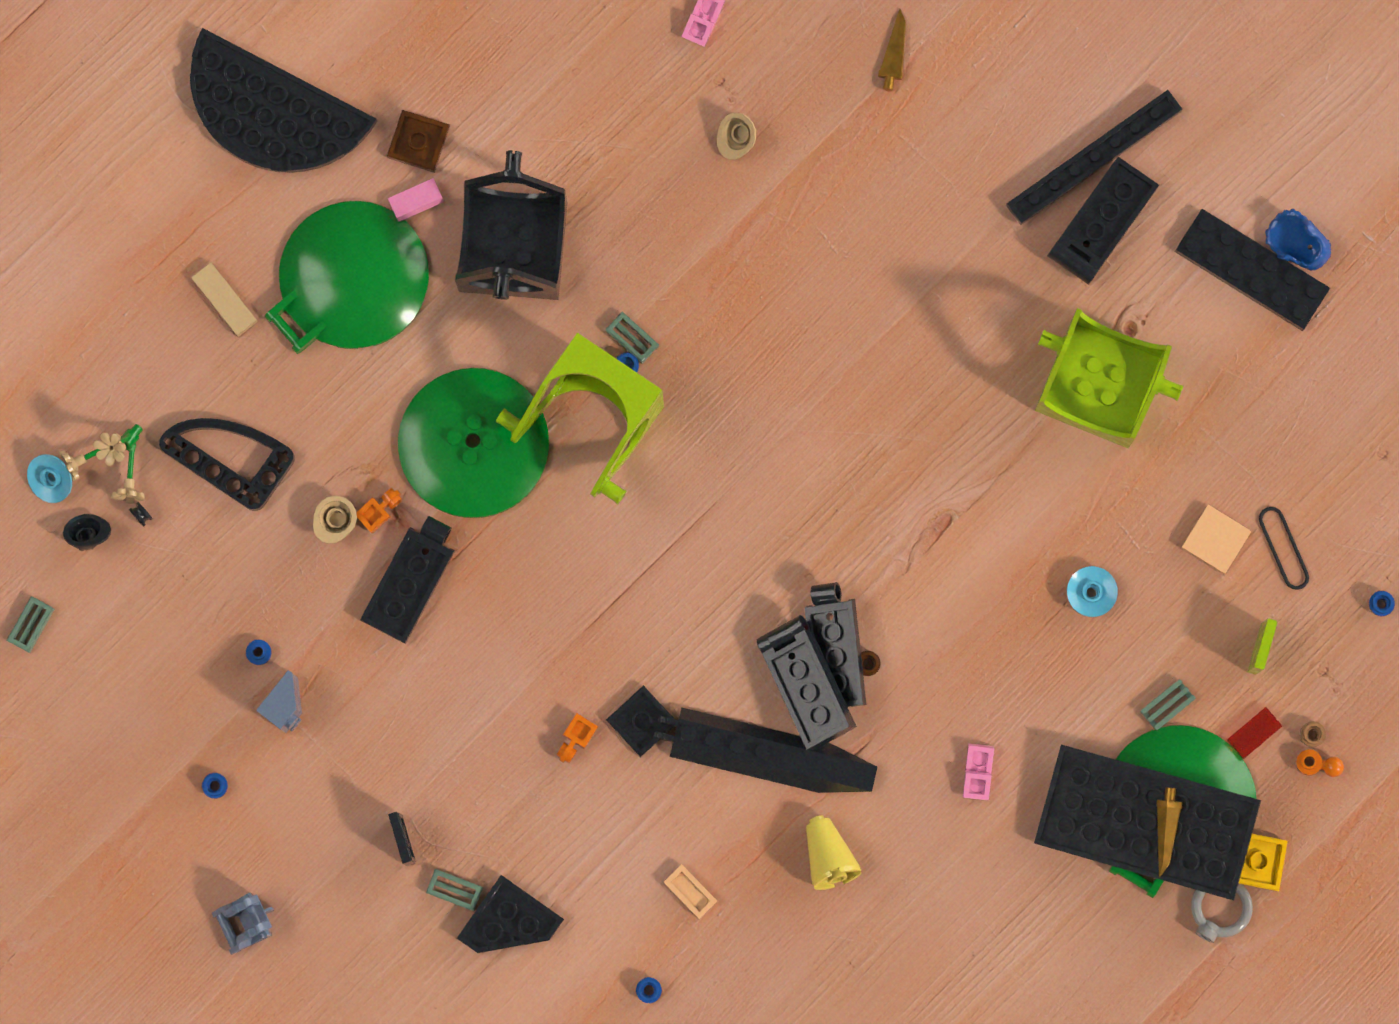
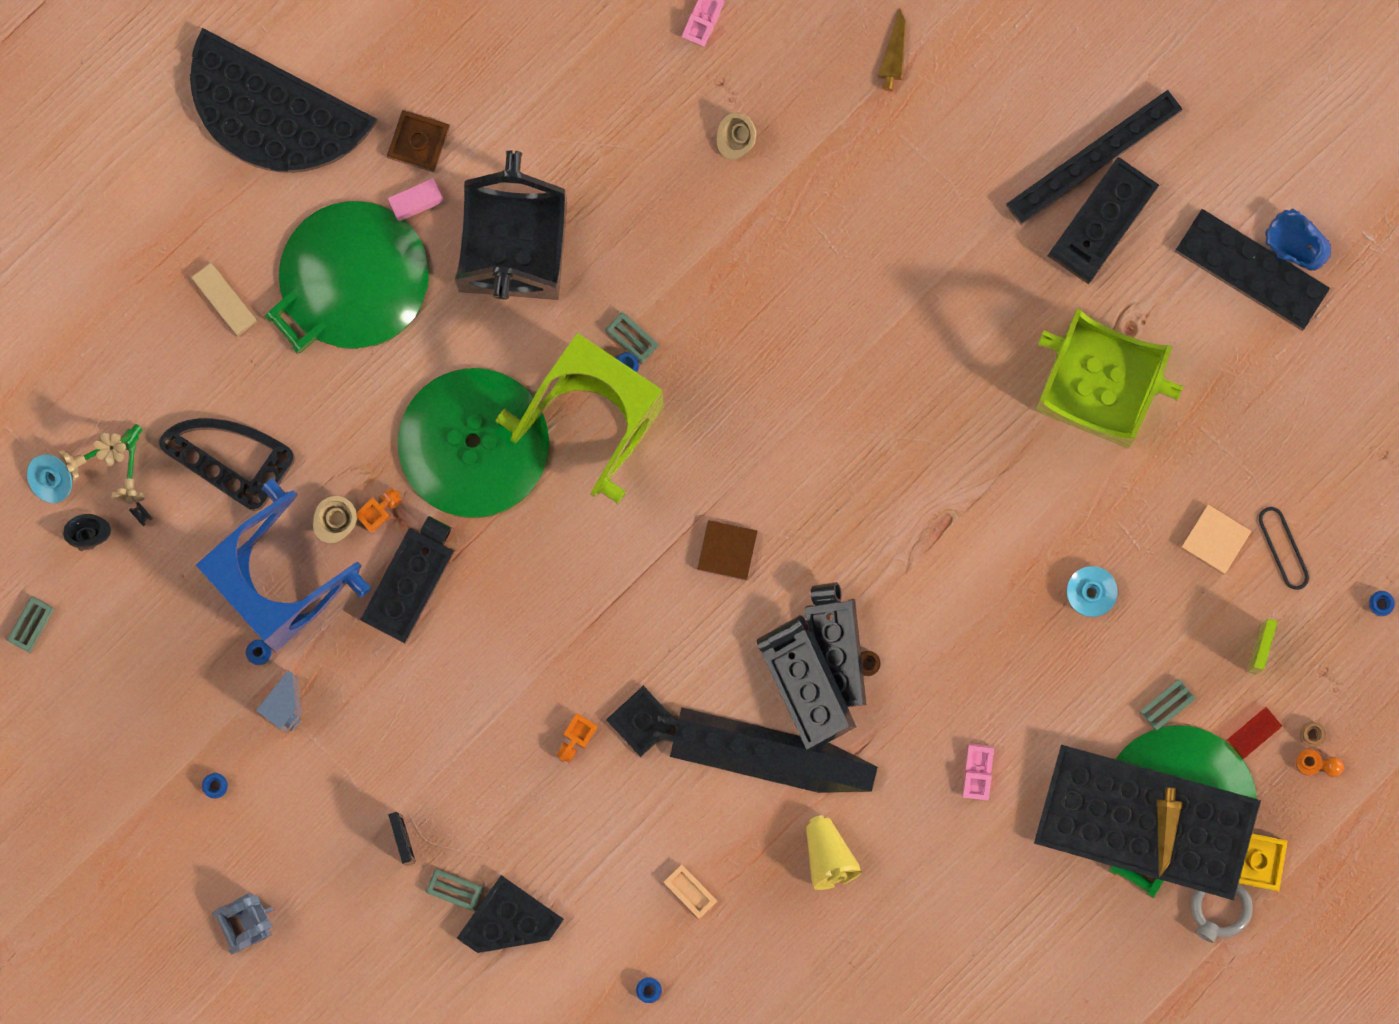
(230, 574): none -> blue piece
(727, 550): none -> reddish brown tile

